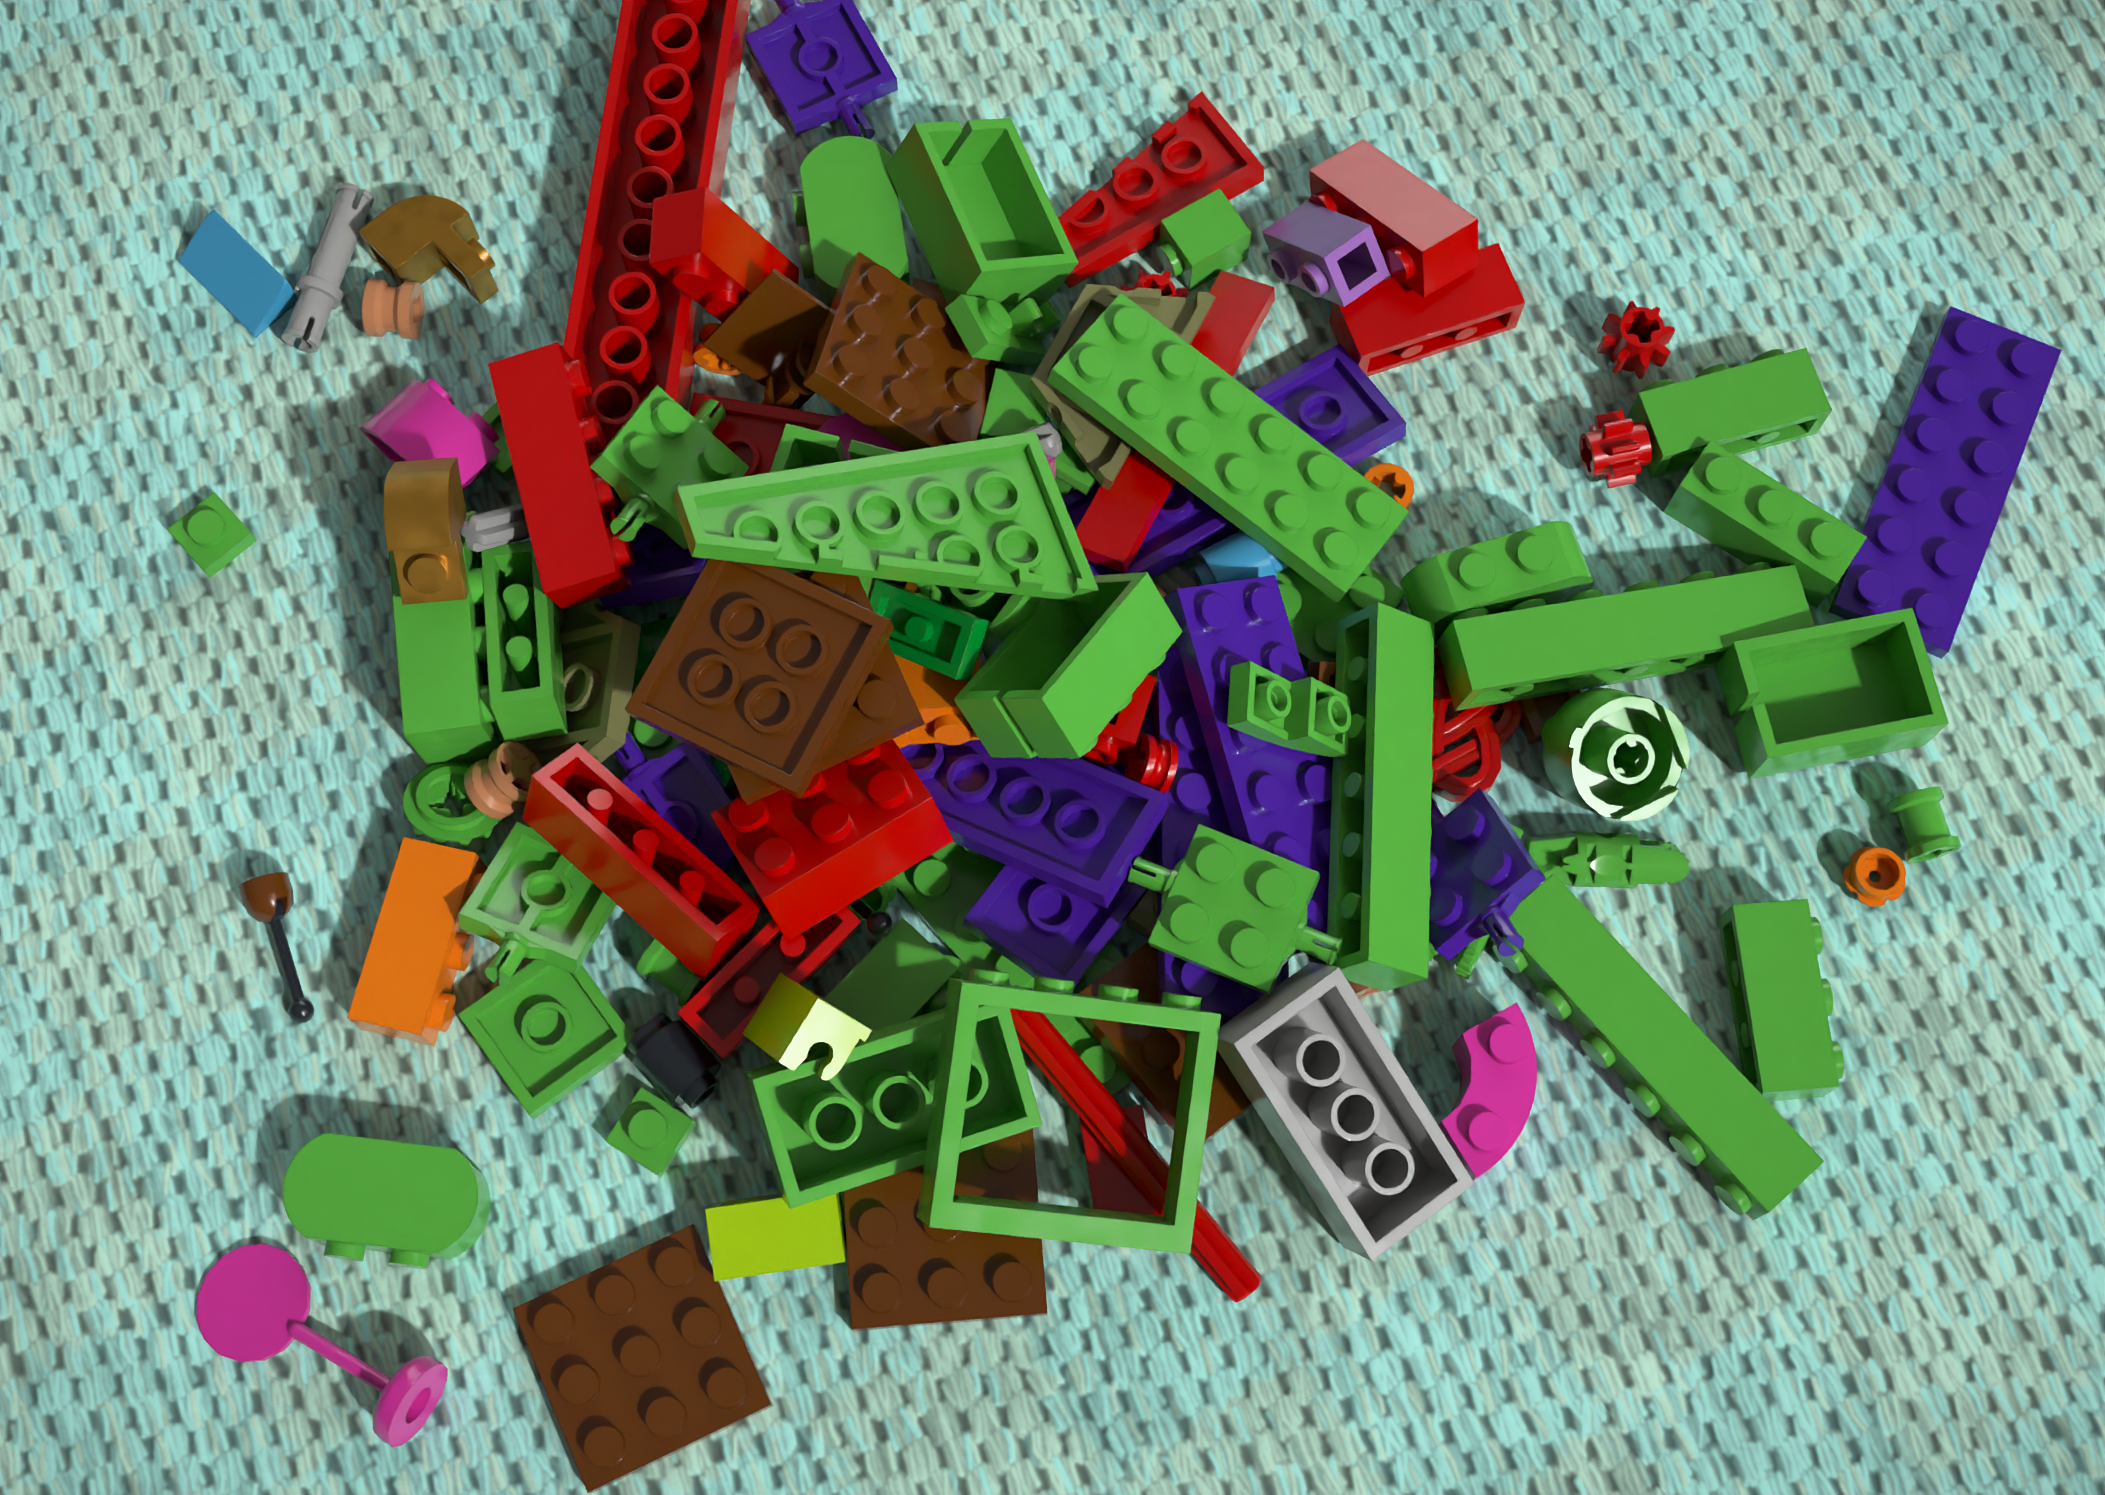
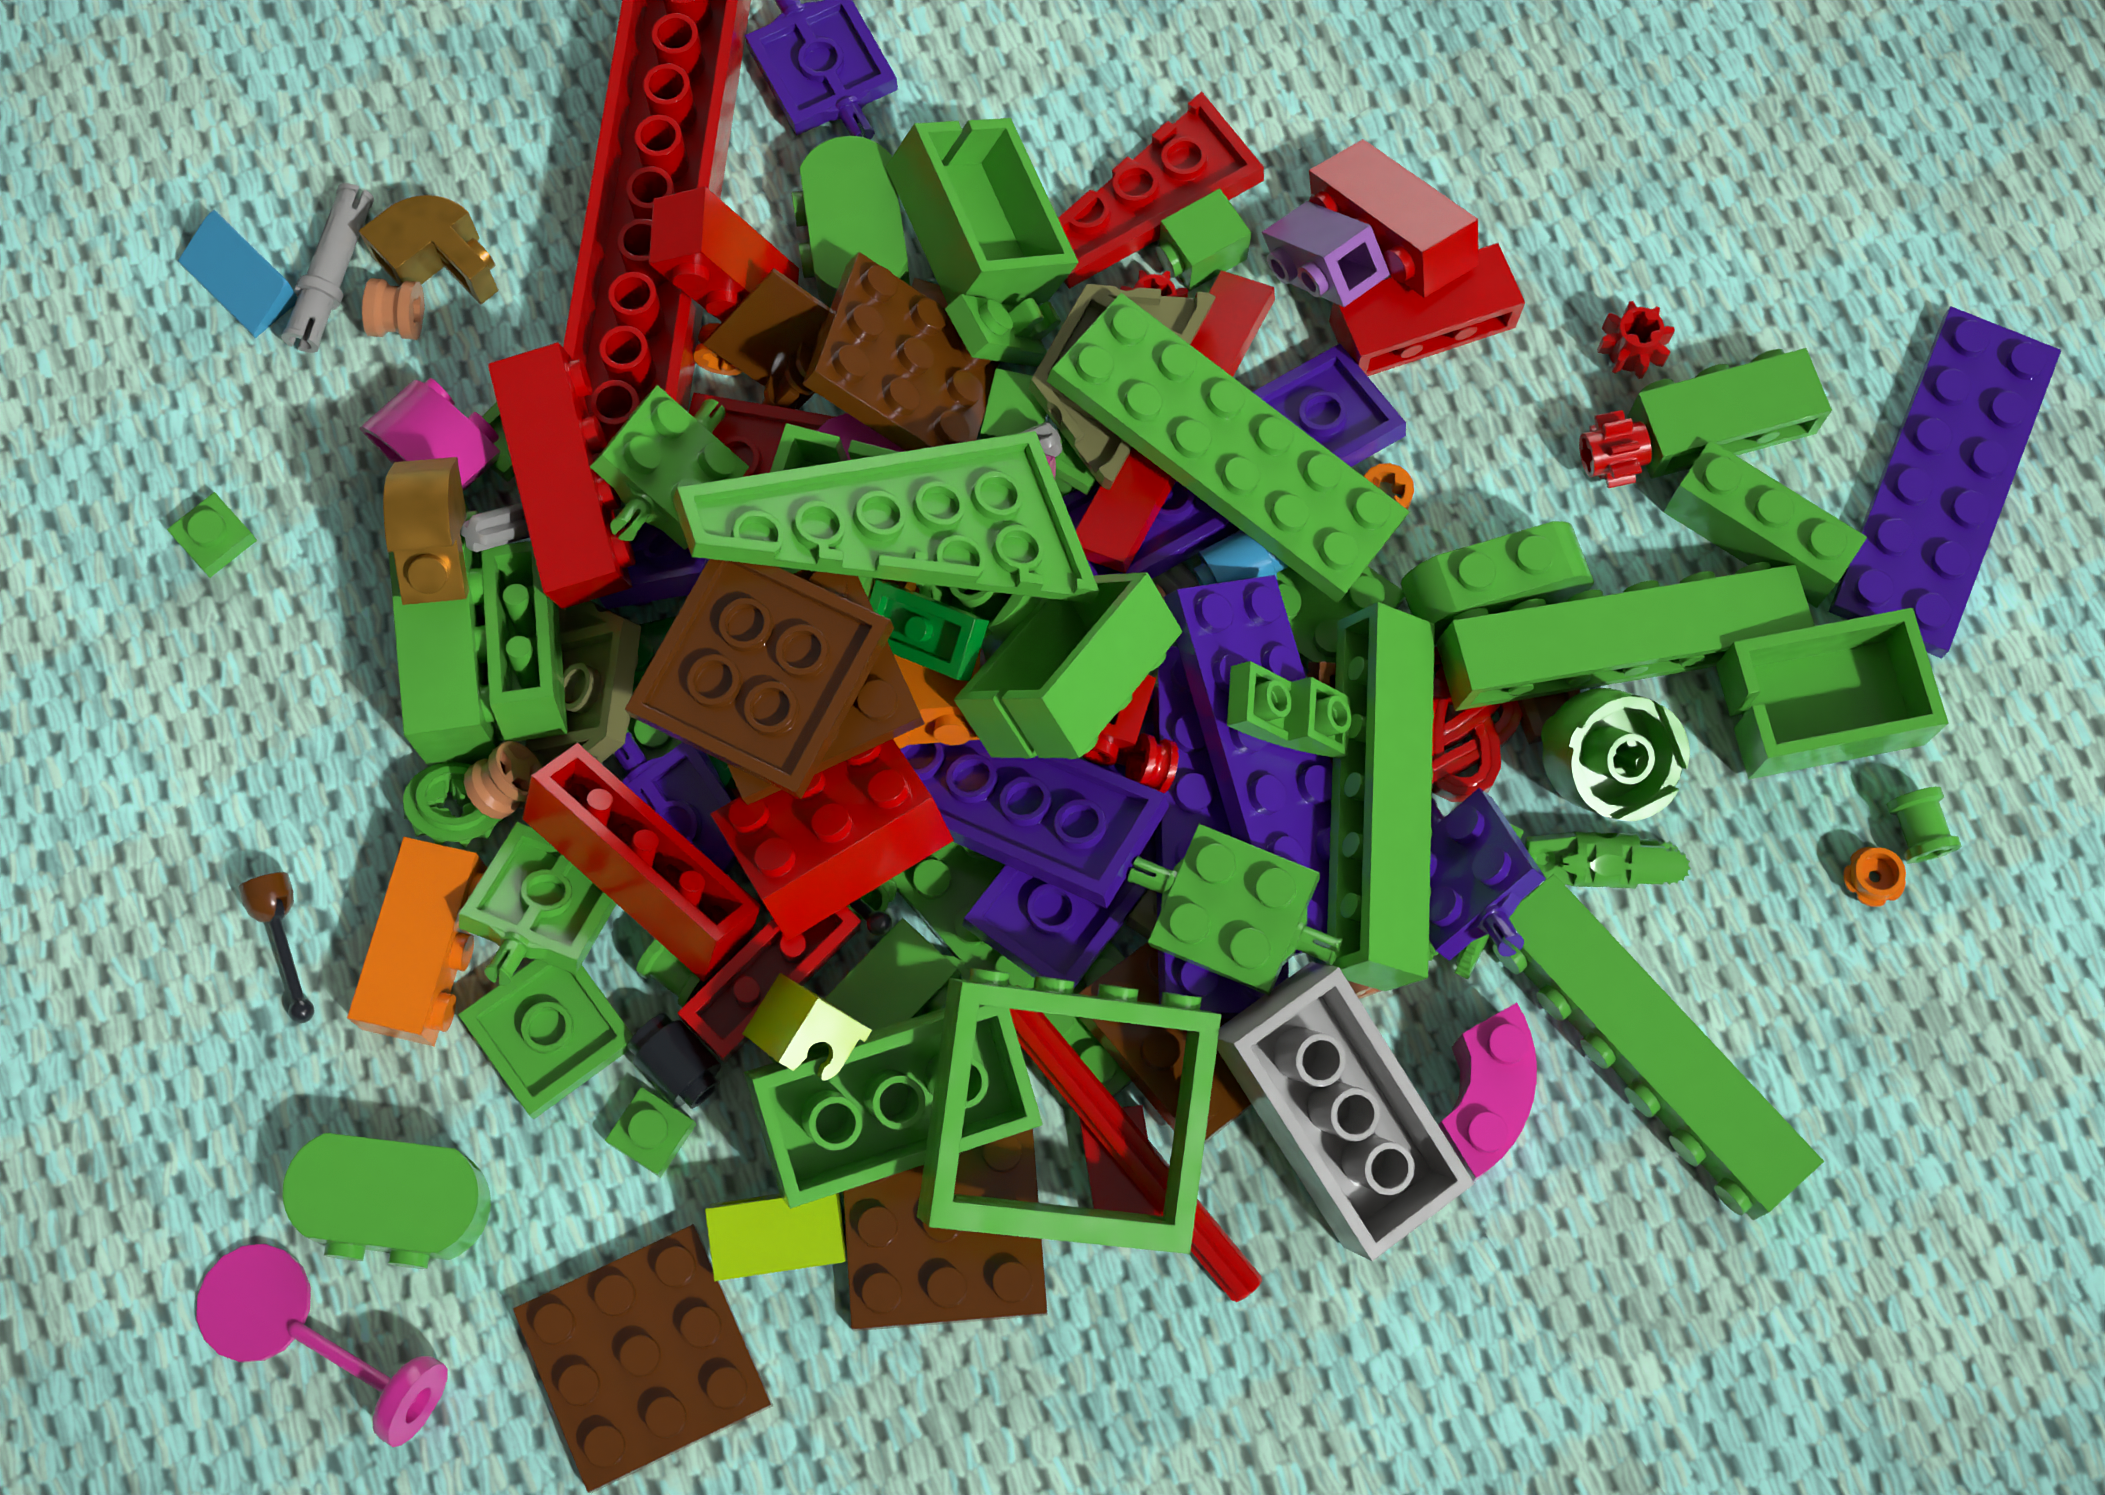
(1780, 999): bright green brick -> none

